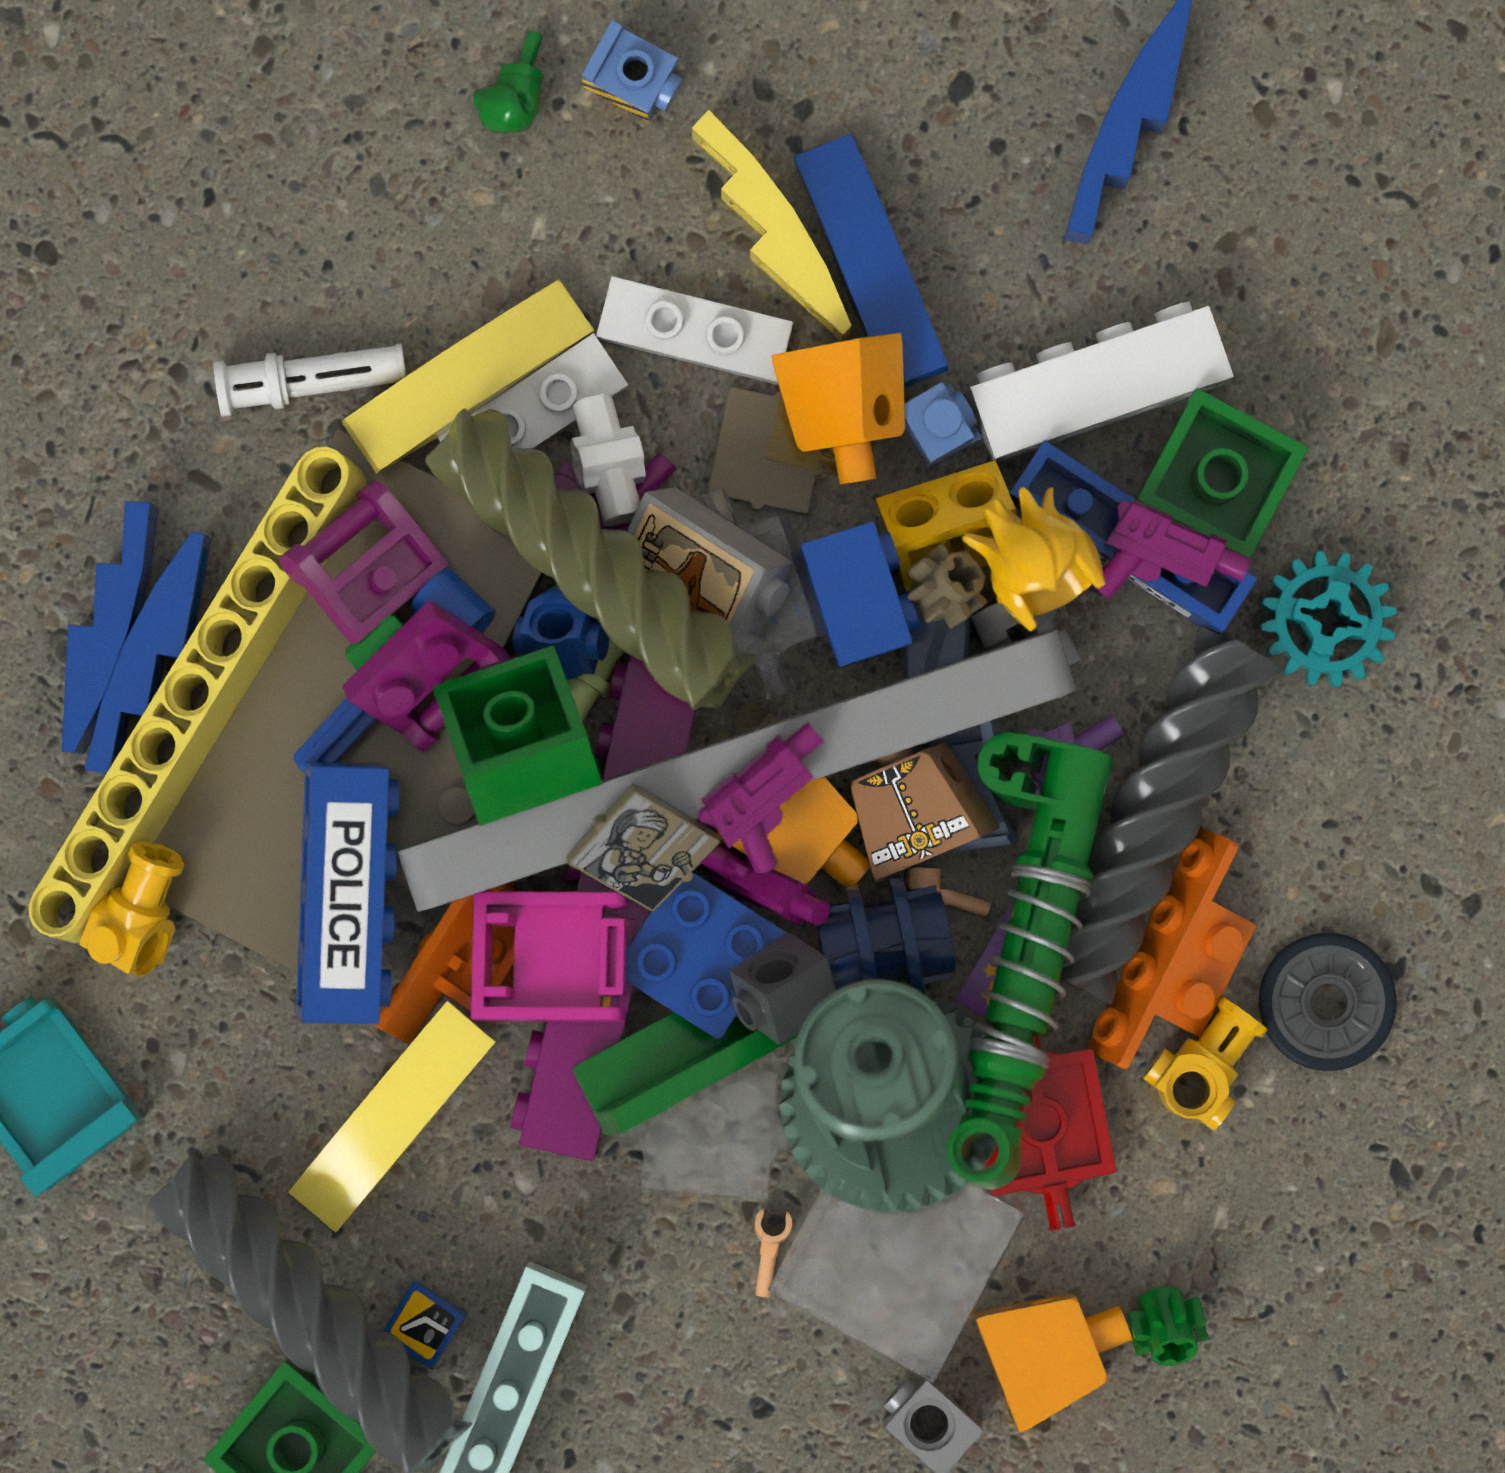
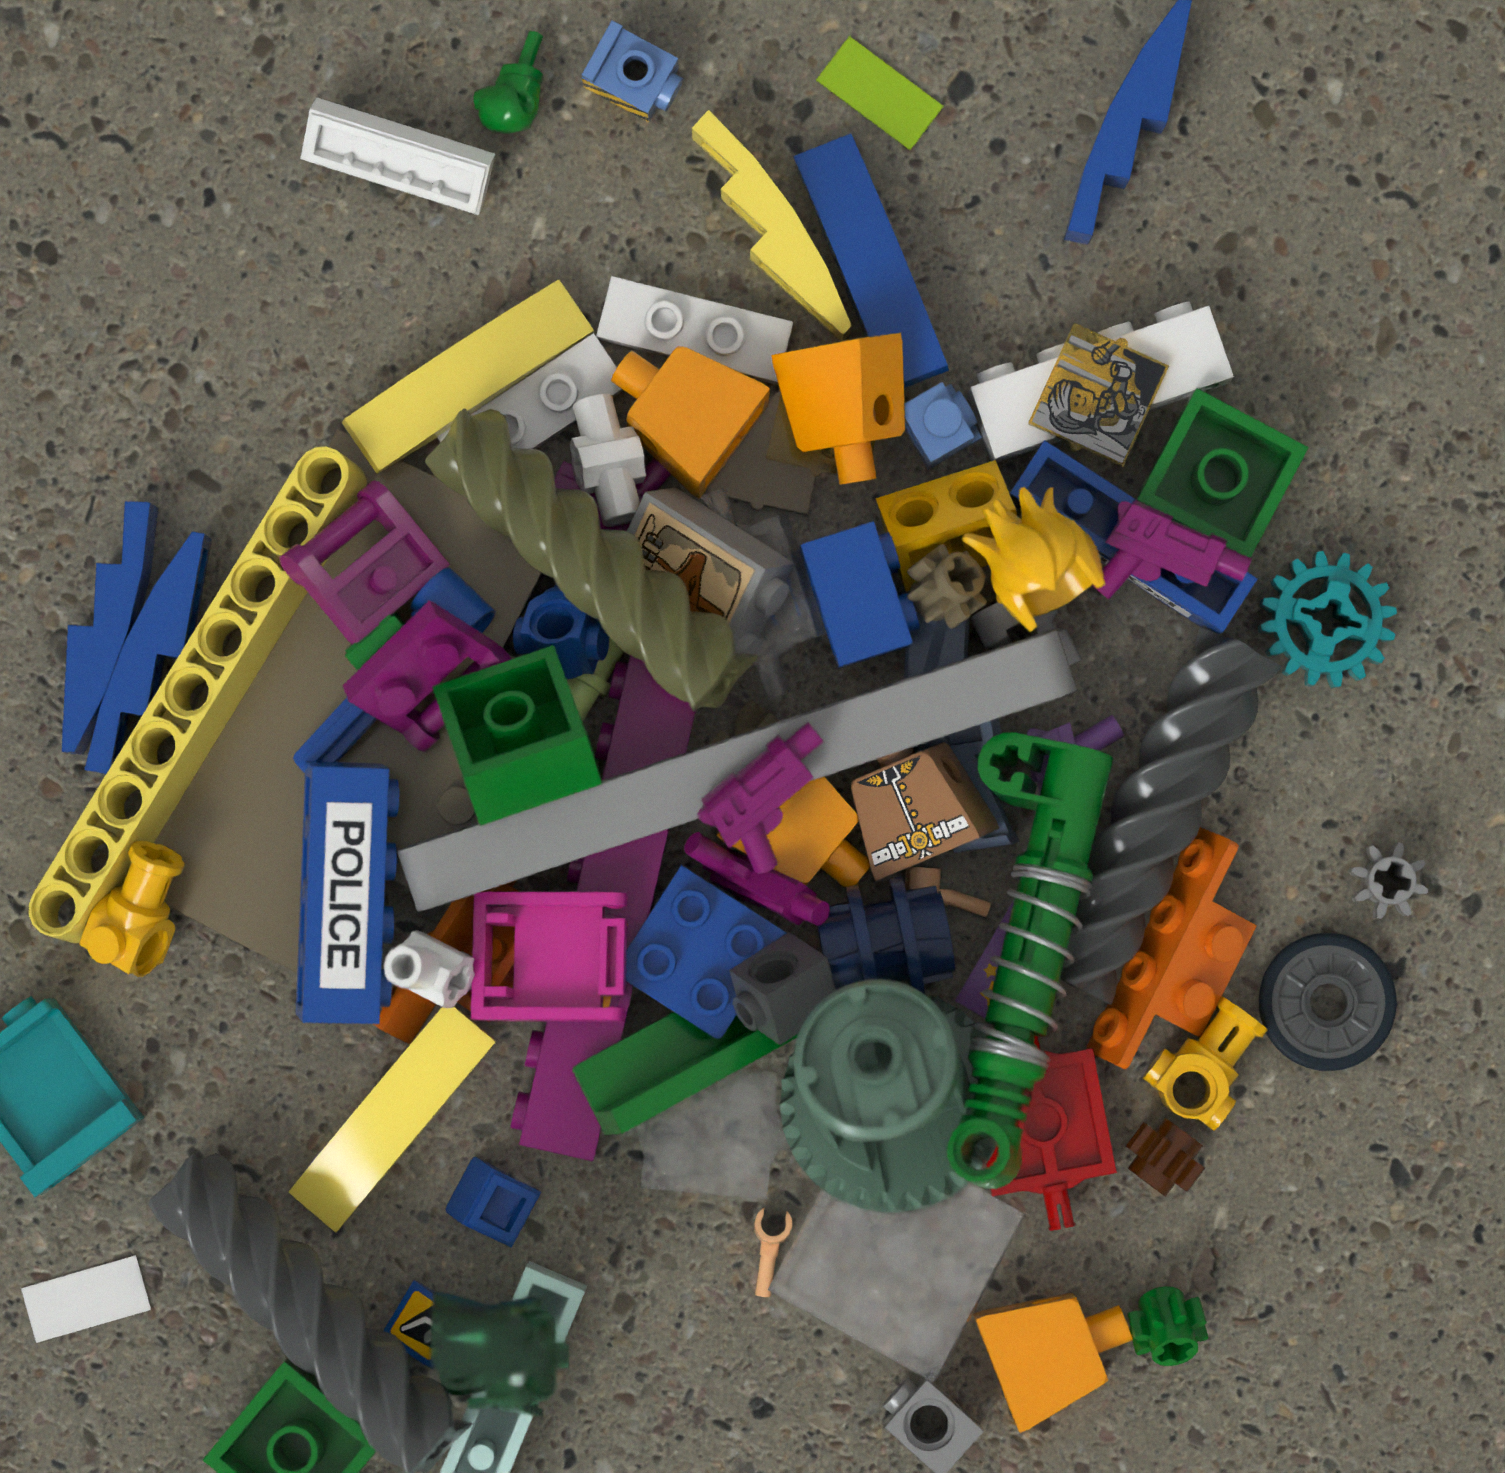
(86, 1299): none -> white sticker
(386, 368): white pin -> none
(397, 156): none -> white plate
(430, 969): none -> white axle
(492, 1201): none -> blue slope
(496, 1350): none -> clear green hat
(643, 848): piece -> none
(690, 412): none -> light orange torso
(879, 93): none -> lime sticker
(1098, 394): none -> piece
(1165, 1157): none -> reddish brown gear
(1402, 870): none -> light grey gear

